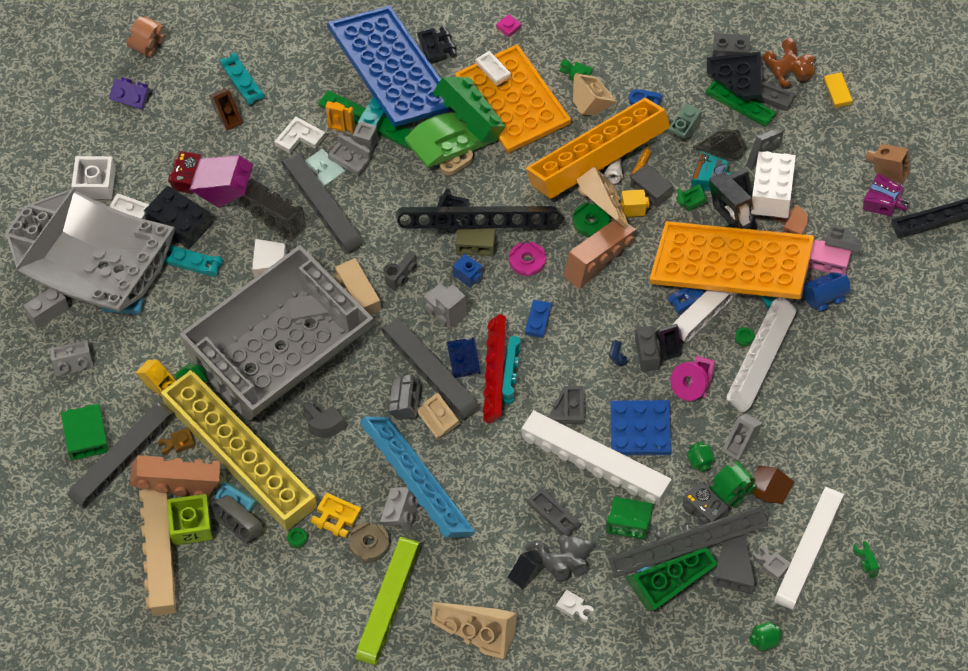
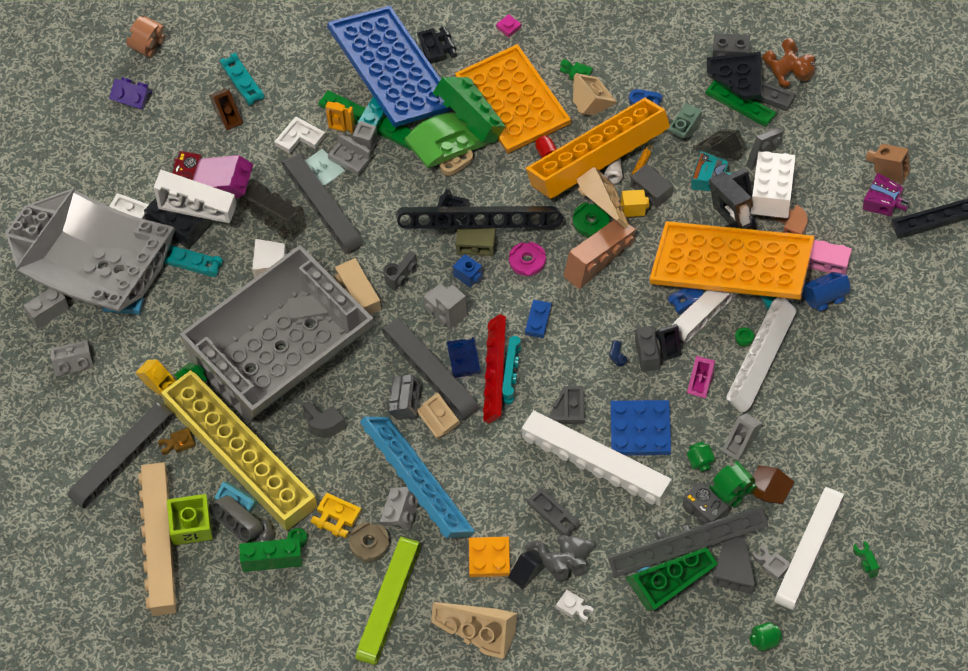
(84, 432): green brick -> none
(94, 176): white brick -> none
(174, 475): nougat wedge -> none
(193, 198): none -> white wedge
(268, 532): none -> dark grey arm
(270, 554): none -> green brick
(489, 556): none -> light orange plate
(493, 68): white plate -> none
(544, 146): none -> red brick
(629, 518): green bracket -> none
(679, 384): dark pink tile -> none
(692, 197): green bracket -> none
(838, 90): yellow tile -> none
(842, 238): dark grey wing -> none

